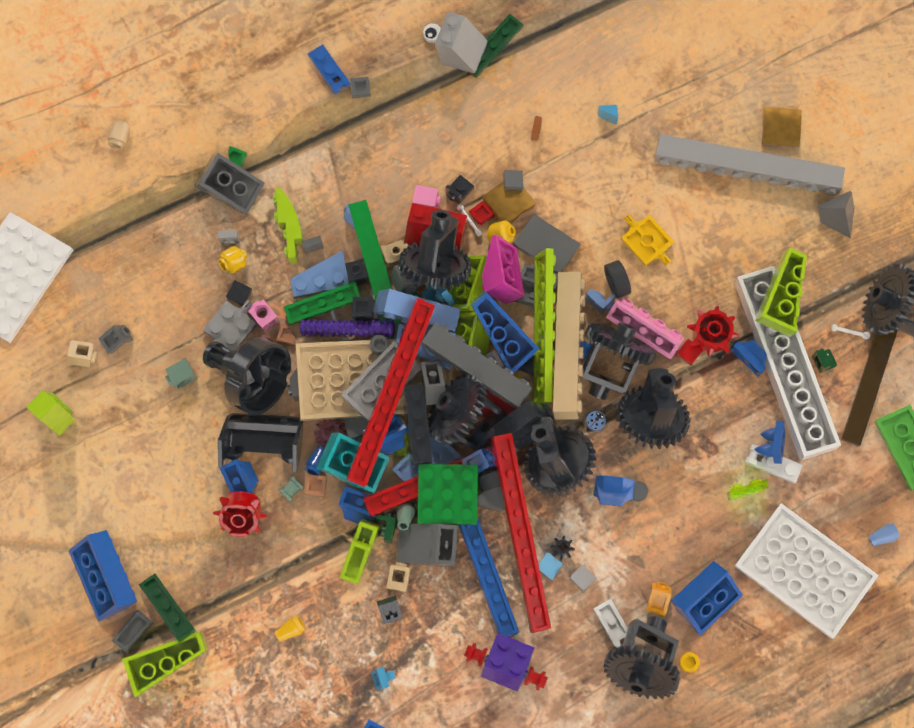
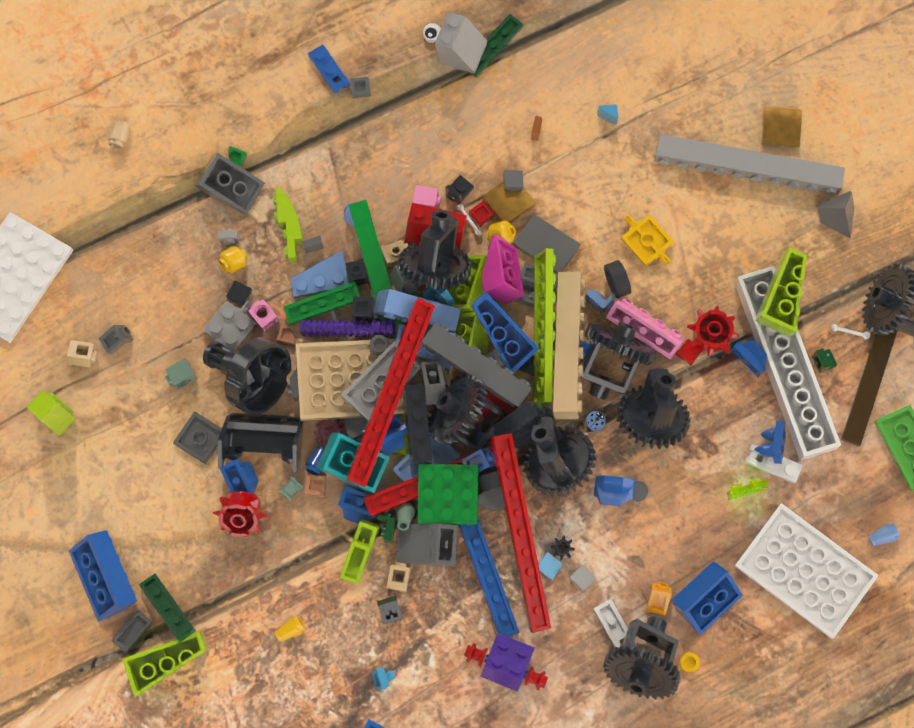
(198, 437): none -> dark grey tile

